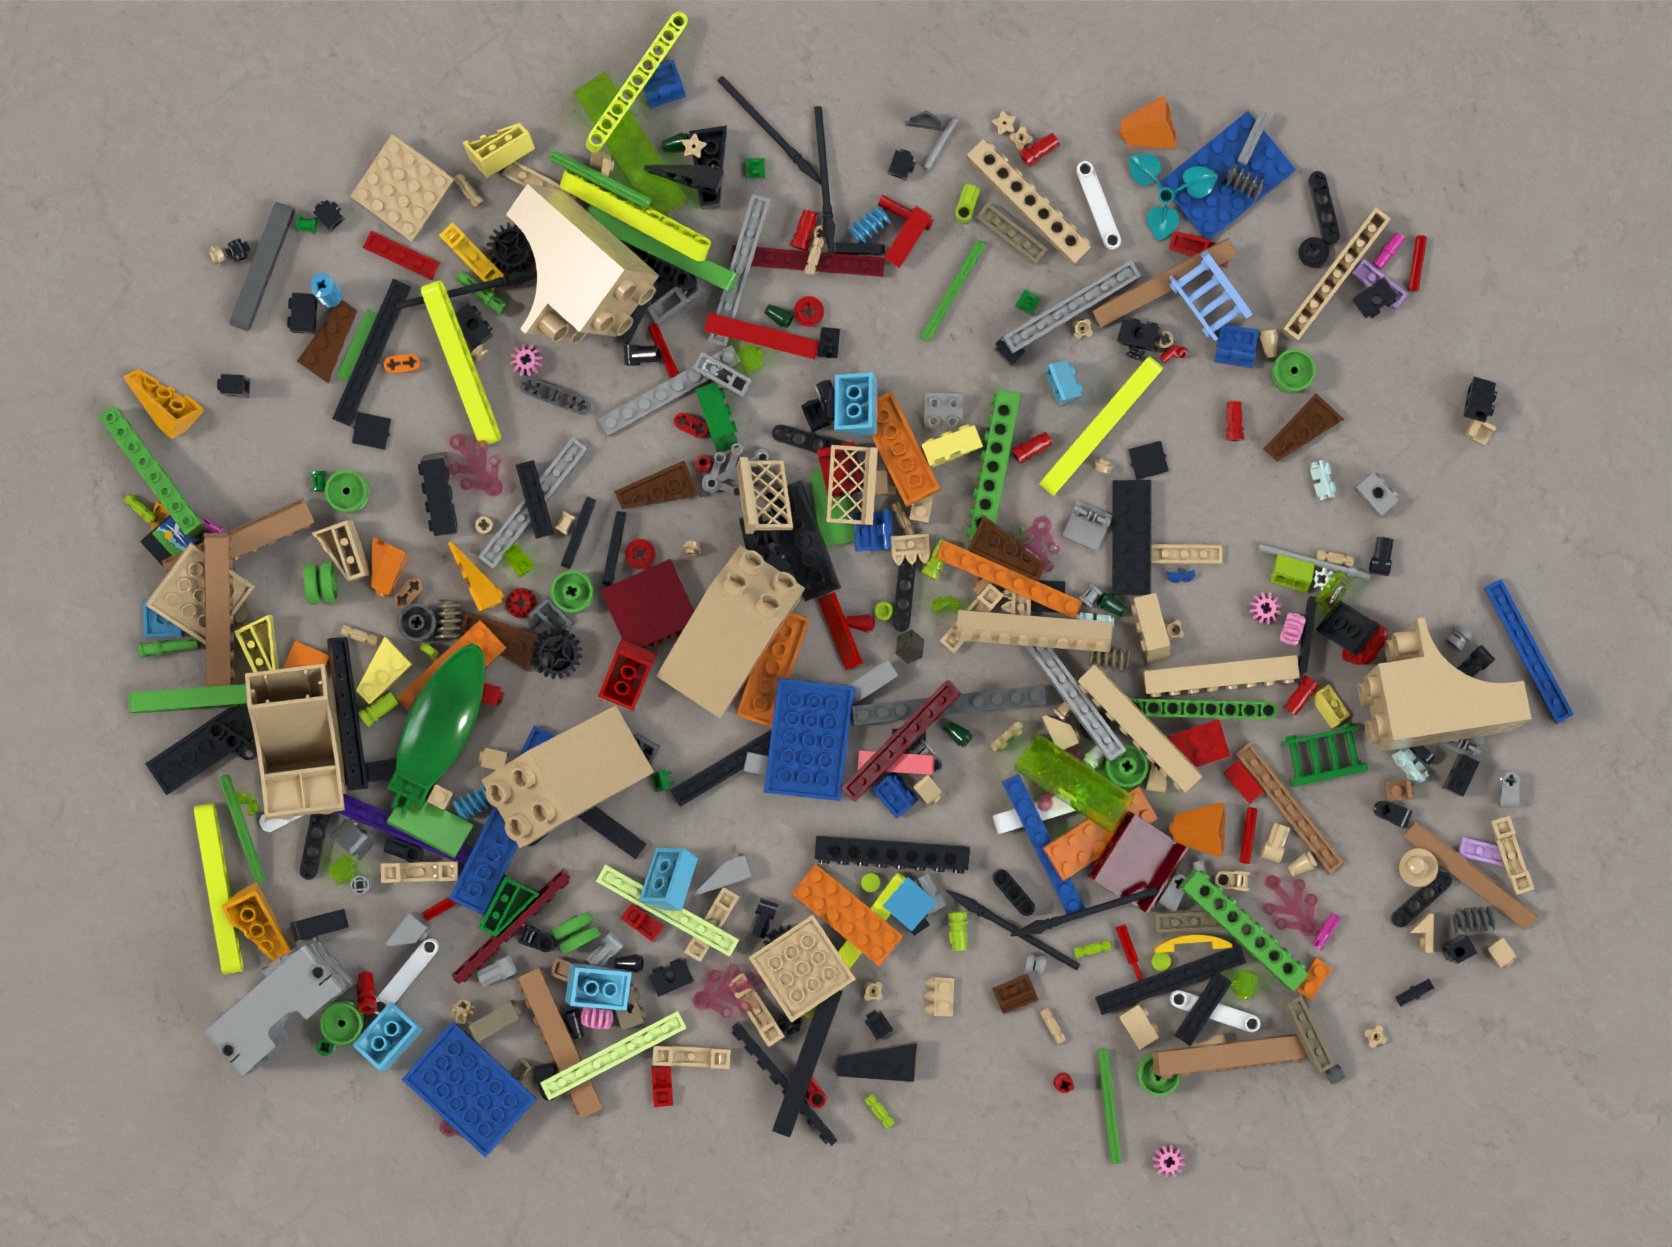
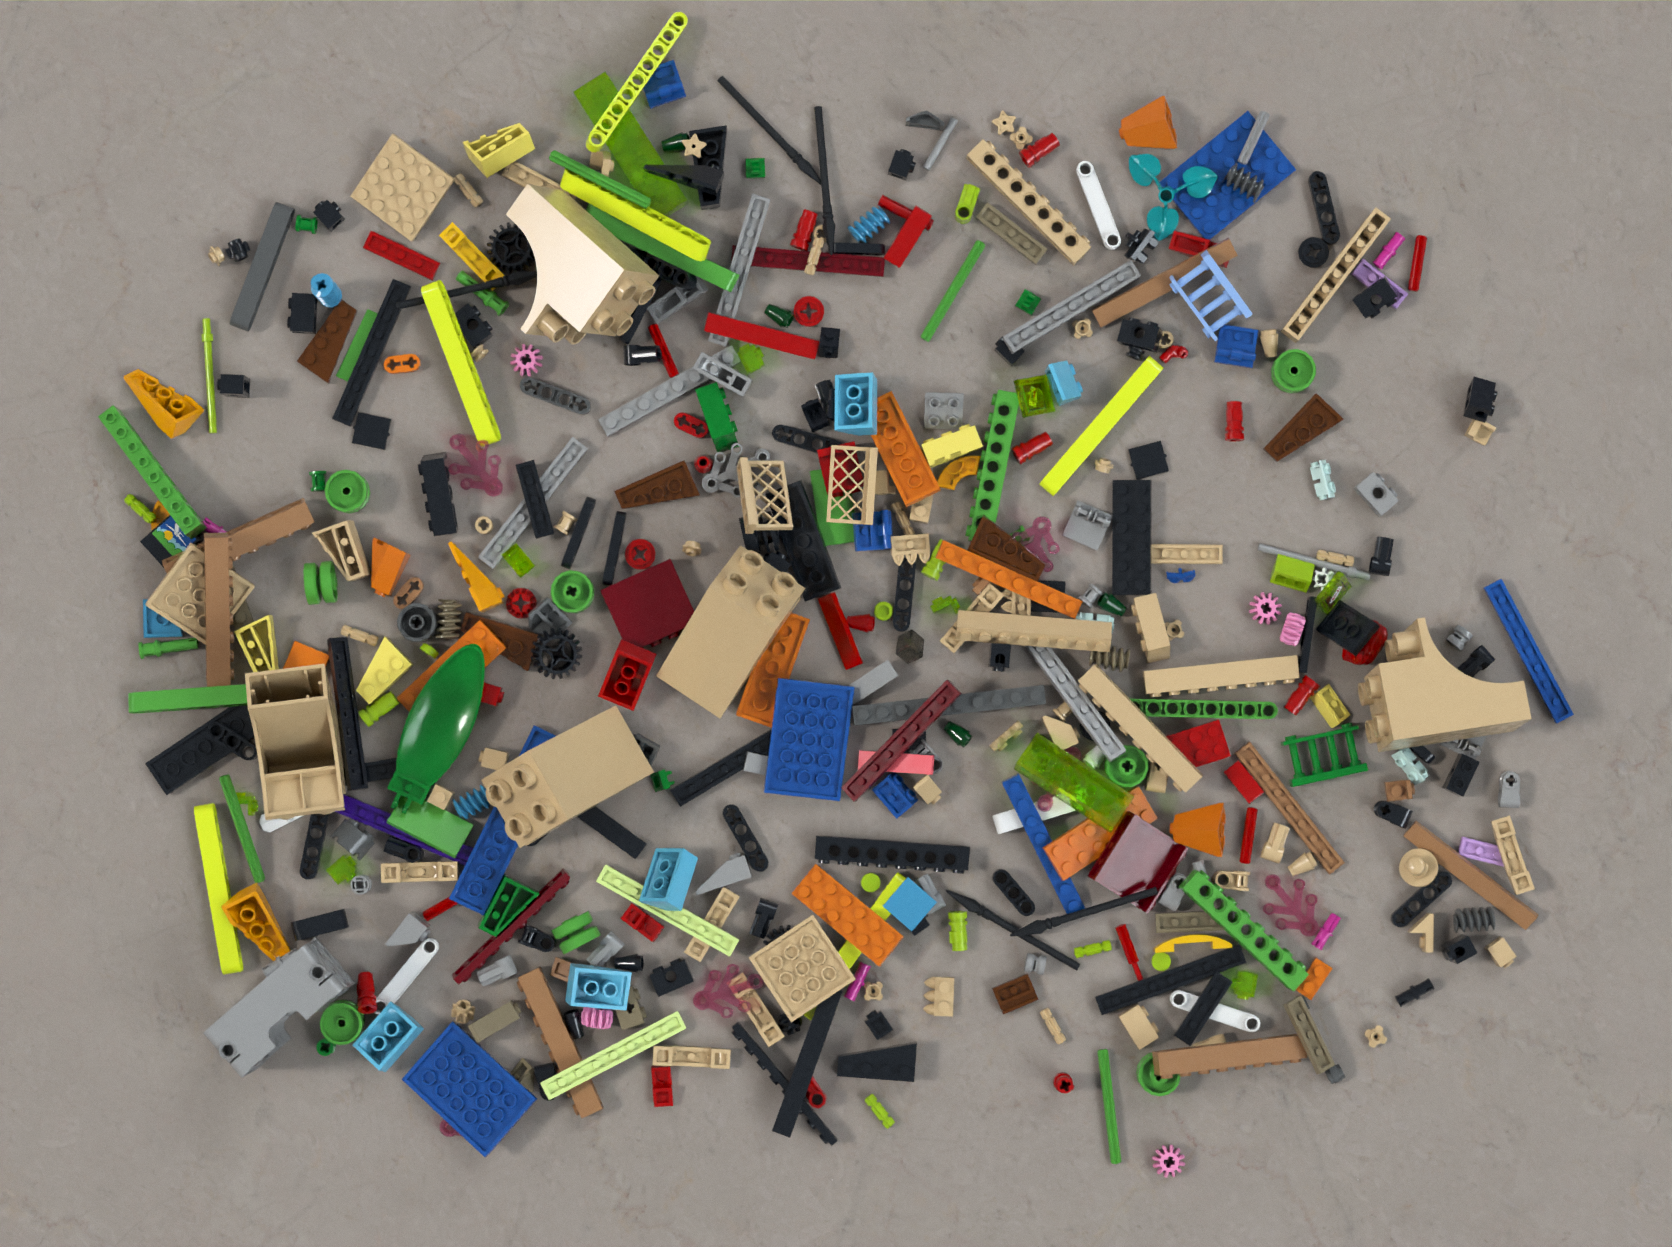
(207, 338): none -> lime bar
(748, 836): none -> black beam
(855, 986): none -> dark pink pin
(957, 470): none -> light orange tile
(1002, 655): none -> black brick
(1034, 396): none -> clear neon green tile
(1138, 242): none -> black hips

